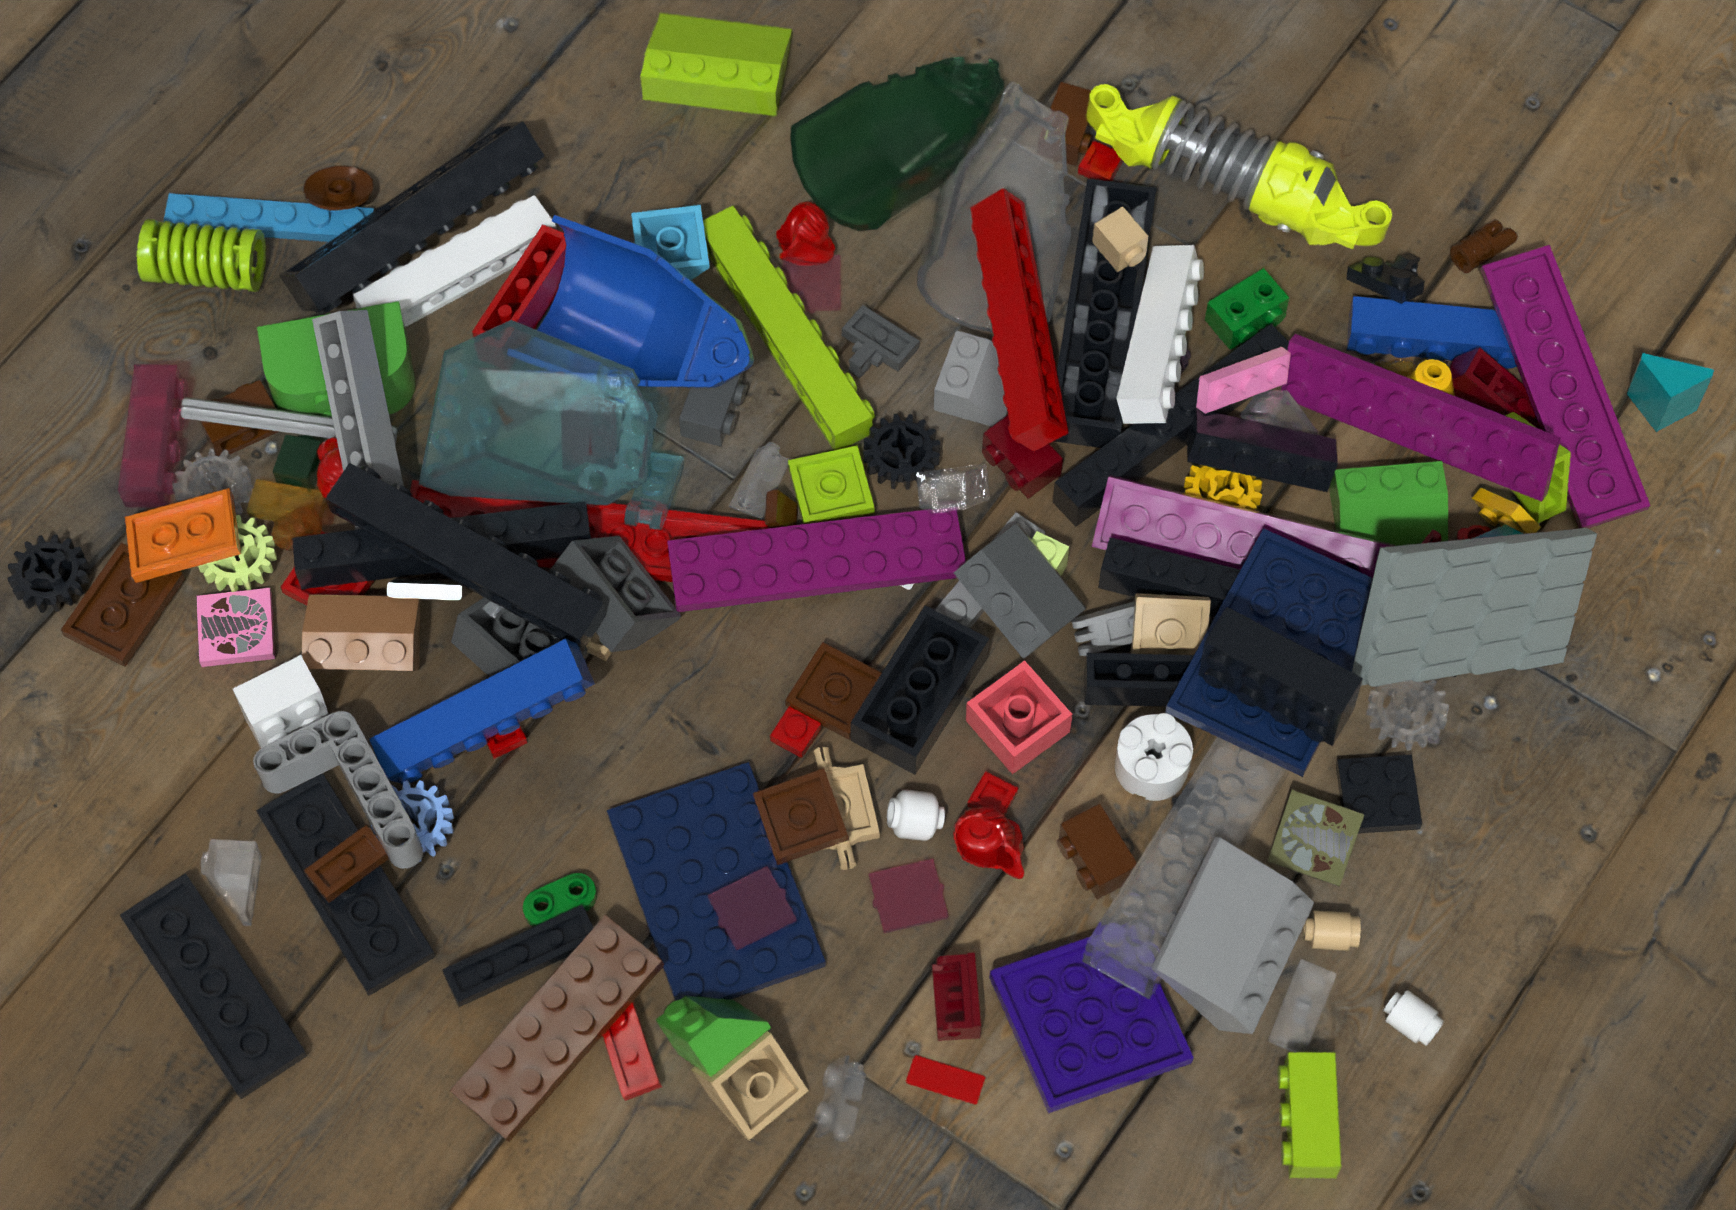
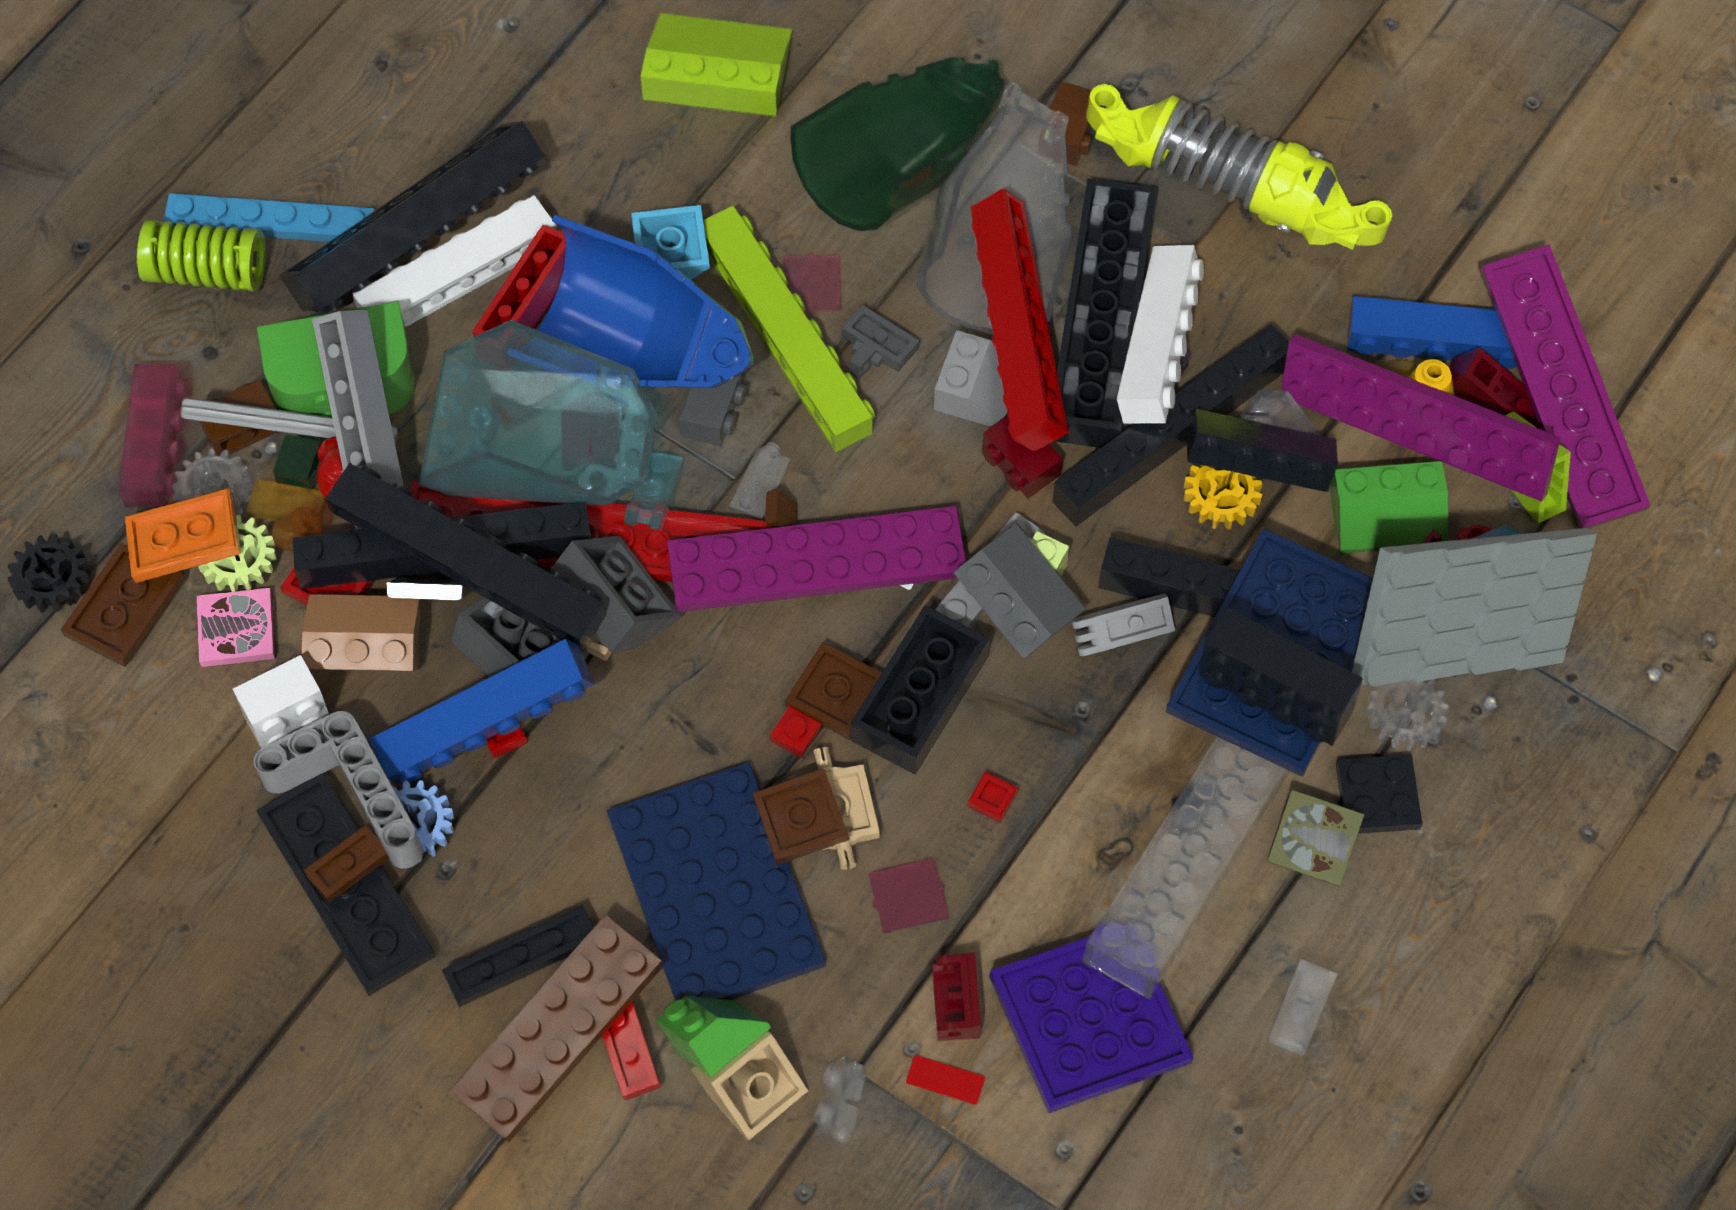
(213, 986): black plate -> none
(233, 874): clear slope -> none
(338, 188): reddish brown dish -> none
(559, 898): green plate -> none
(751, 908): clear pink piece -> none
(805, 236): red hair -> none
(831, 486): lime plate -> none
(887, 460): black gear -> none
(915, 815): white head -> none
(953, 488): clear slope -> none
(989, 840): red hair -> none
(1018, 717): coral brick -> none
(1096, 851): reddish brown brick -> none
(1100, 162): red plate -> none
(1120, 239): tan brick -> none
(1132, 678): black brick -> none
(1137, 751): white brick -> none
(1169, 624): tan plate -> none
(1213, 528): plate -> none
(1232, 937): light grey slope -> none
(1243, 380): bright pink plate -> none
(1247, 309): green brick -> none
(1310, 1115): lime brick -> none
(1332, 930): tan brick -> none
(1393, 280): black hinge -> none
(1413, 1017): white brick -> none
(1482, 246): reddish brown hinge -> none
(1503, 511): yellow hinge -> none
(1667, 389): teal slope -> none

